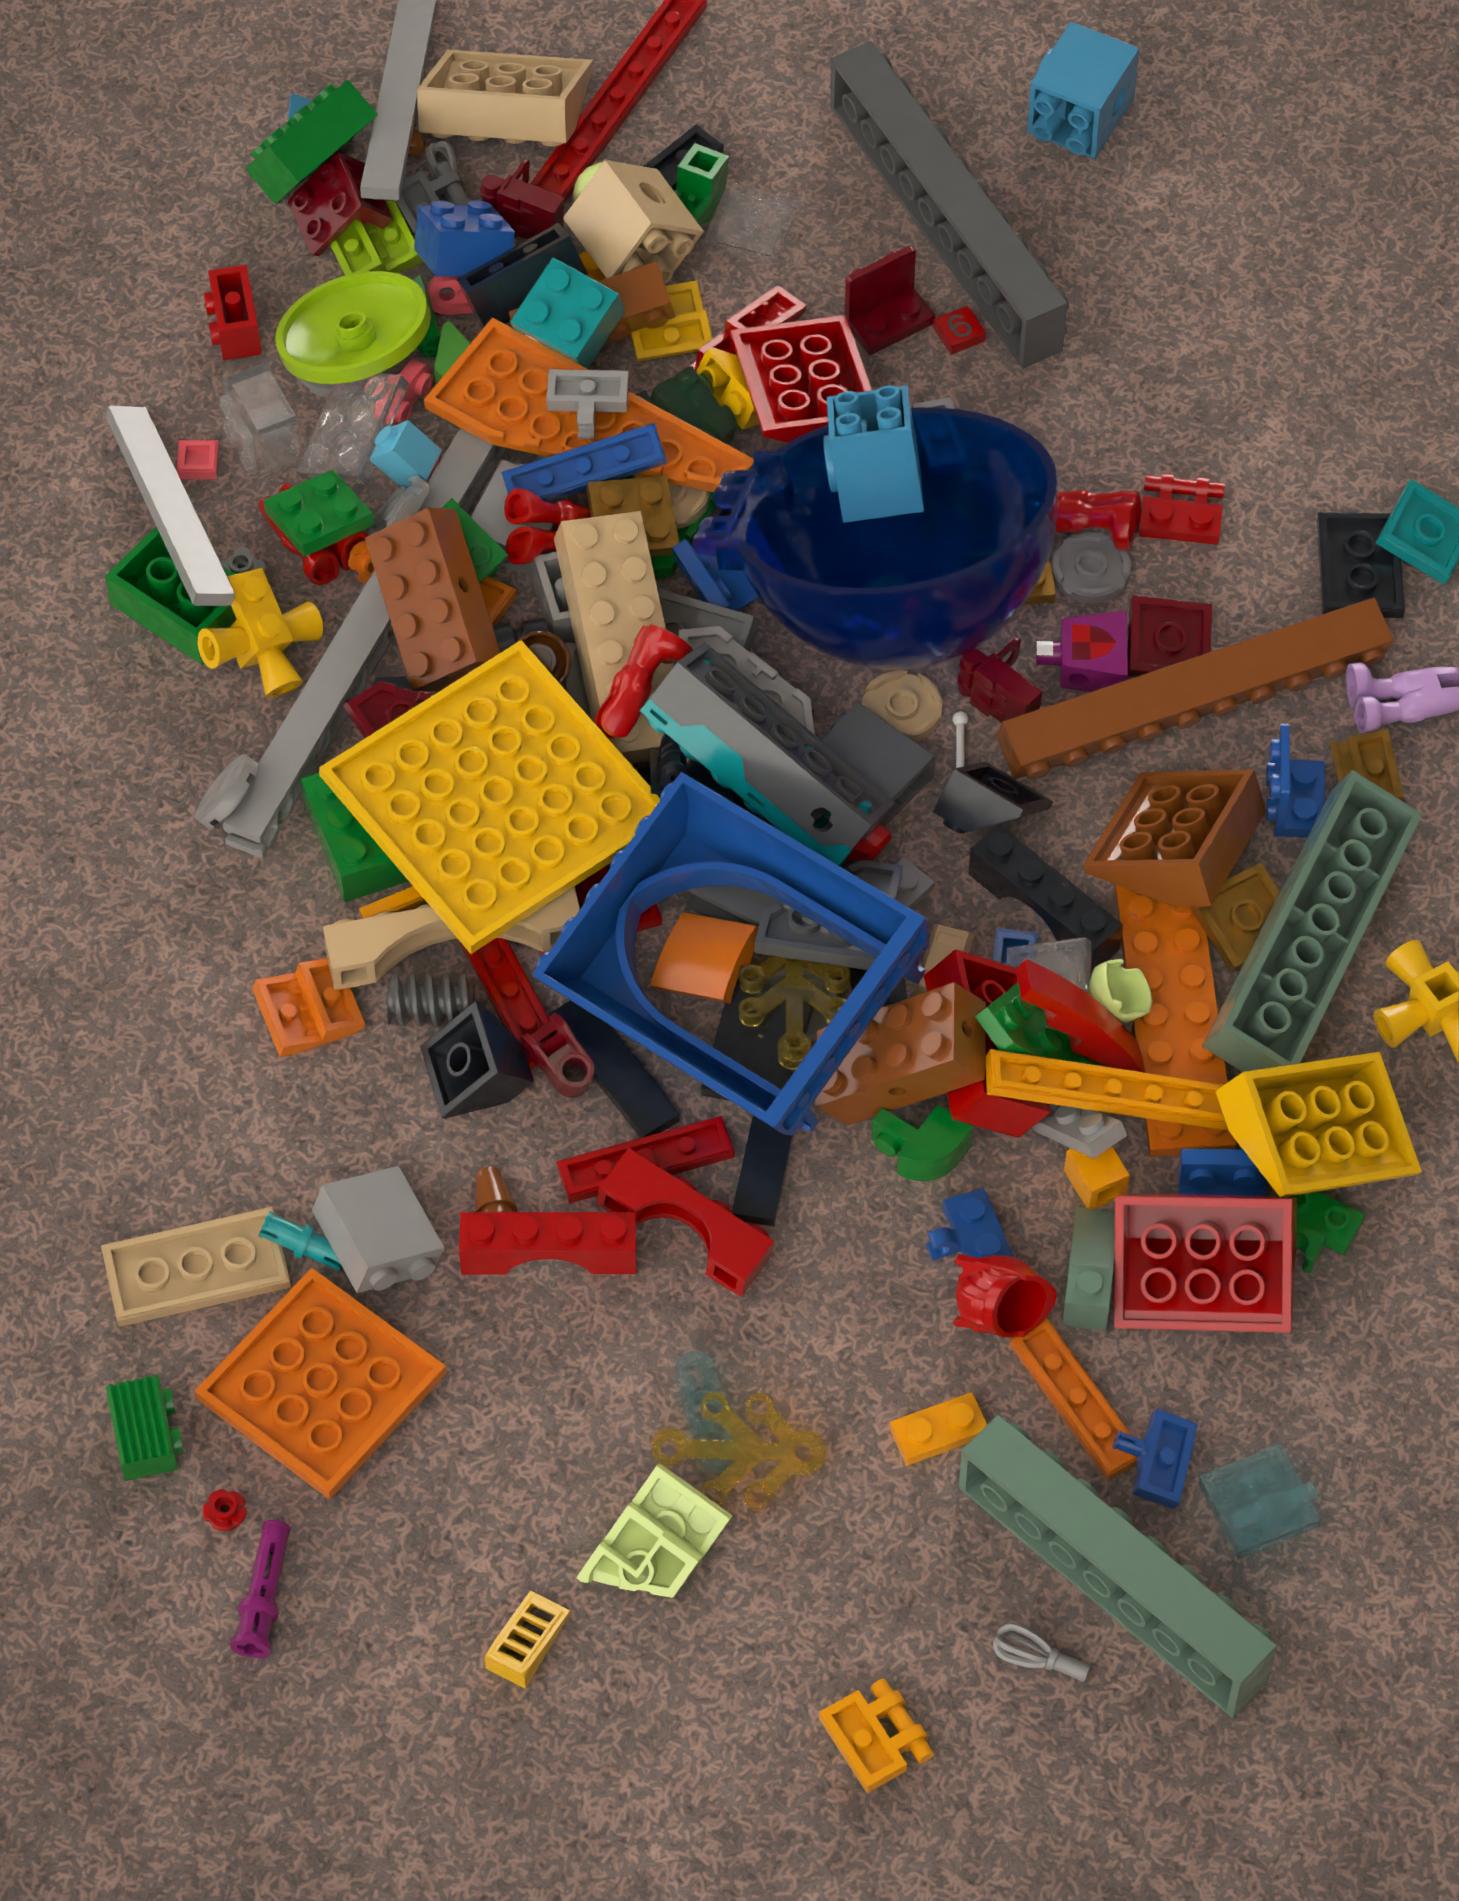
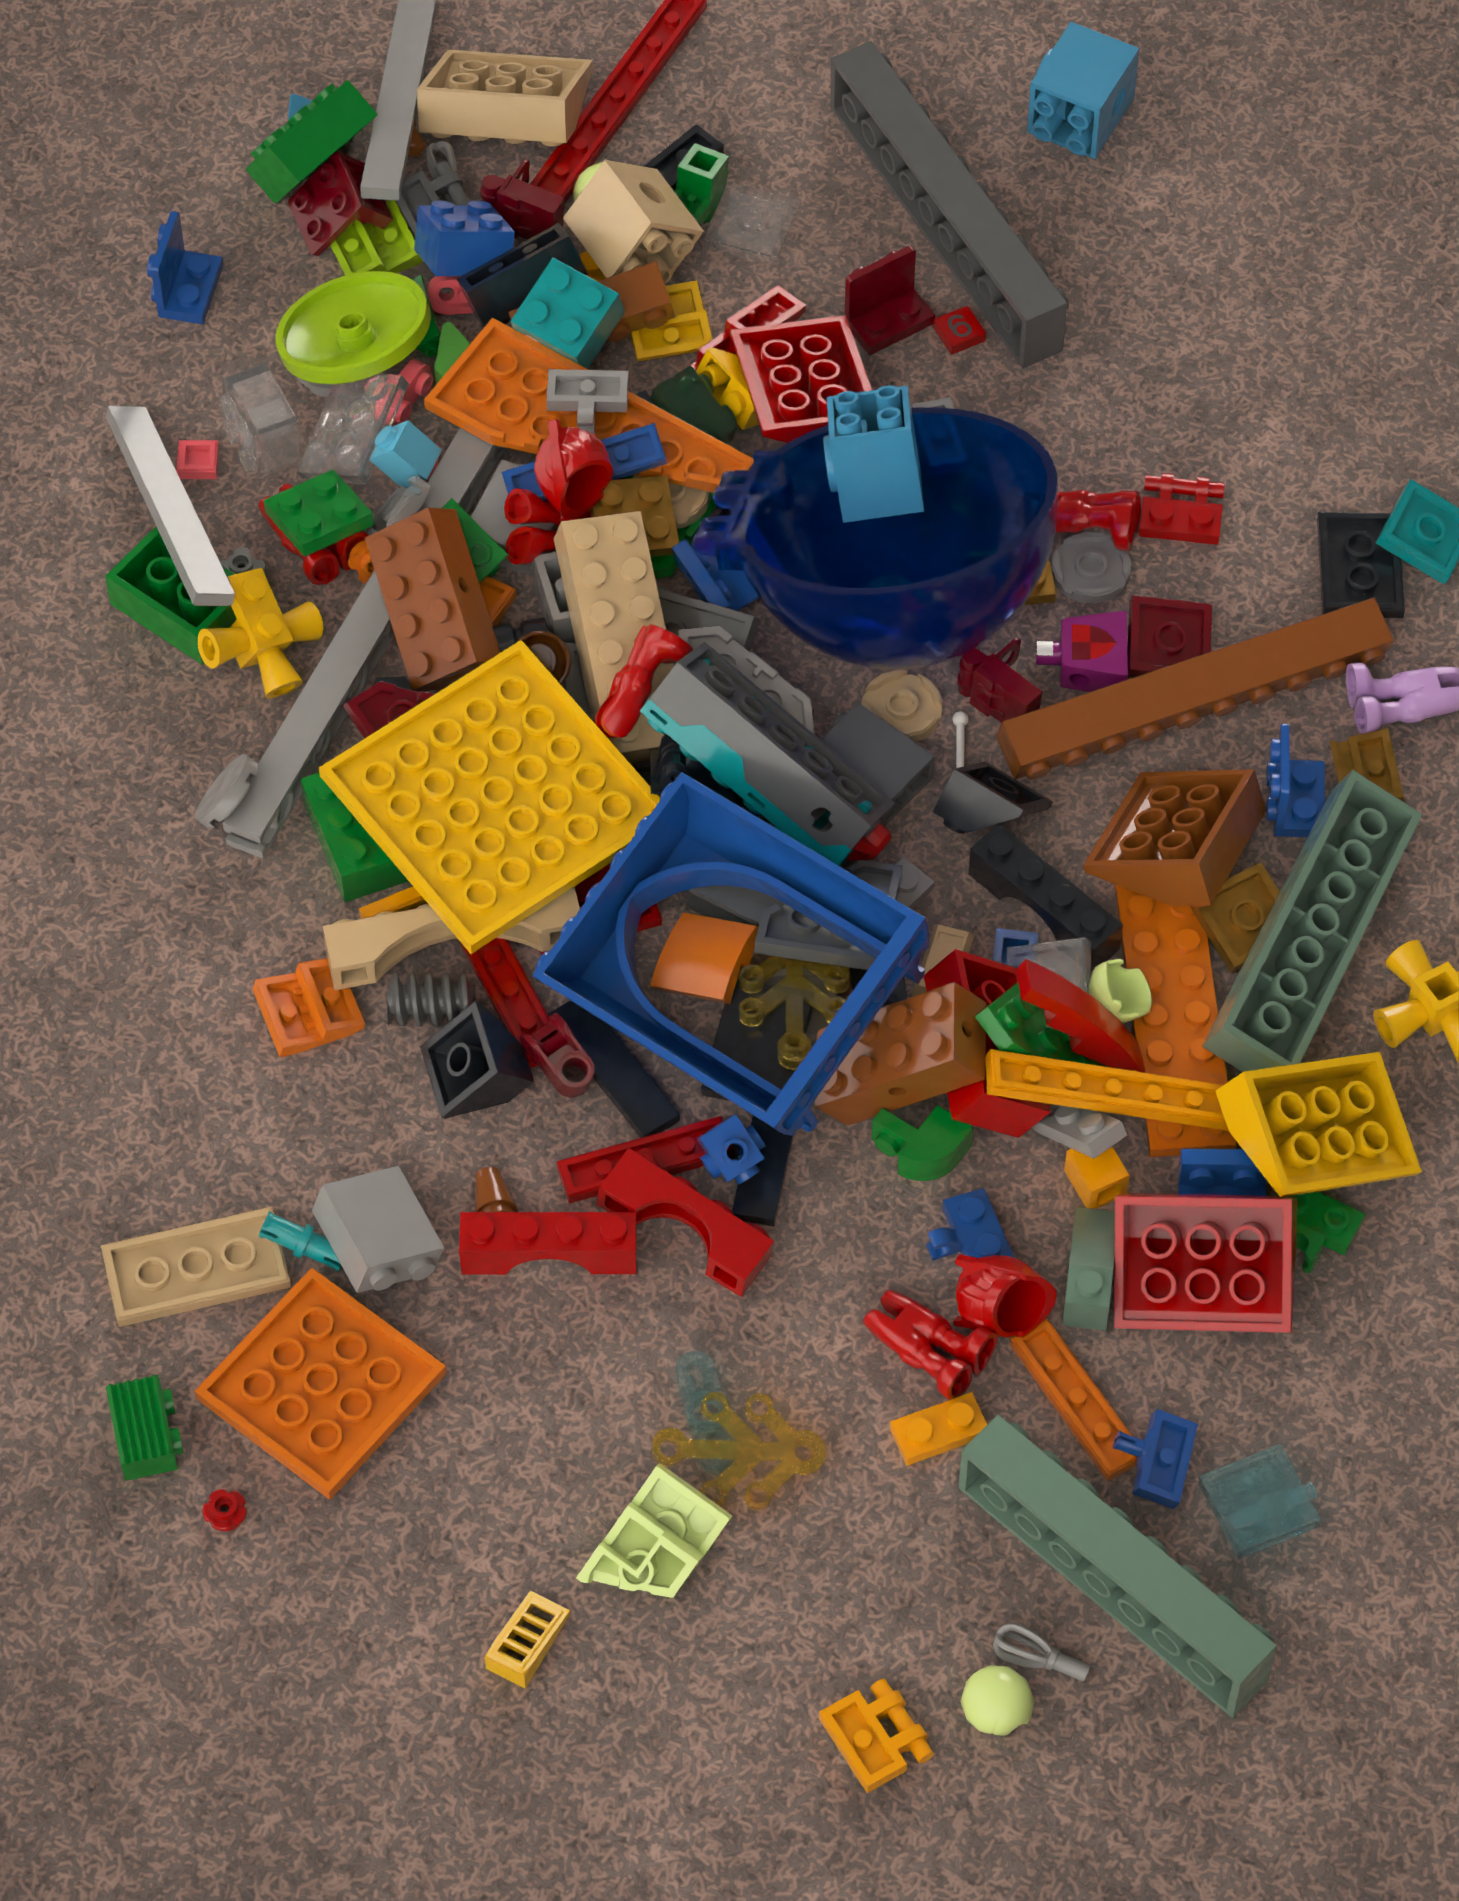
(181, 278): none -> blue bracket
(234, 313): red brick -> none
(260, 1605): magenta pin -> none
(572, 469): none -> red helmet
(715, 1146): none -> blue brick
(919, 1329): none -> red piece
(997, 1700): none -> yellowish green hair

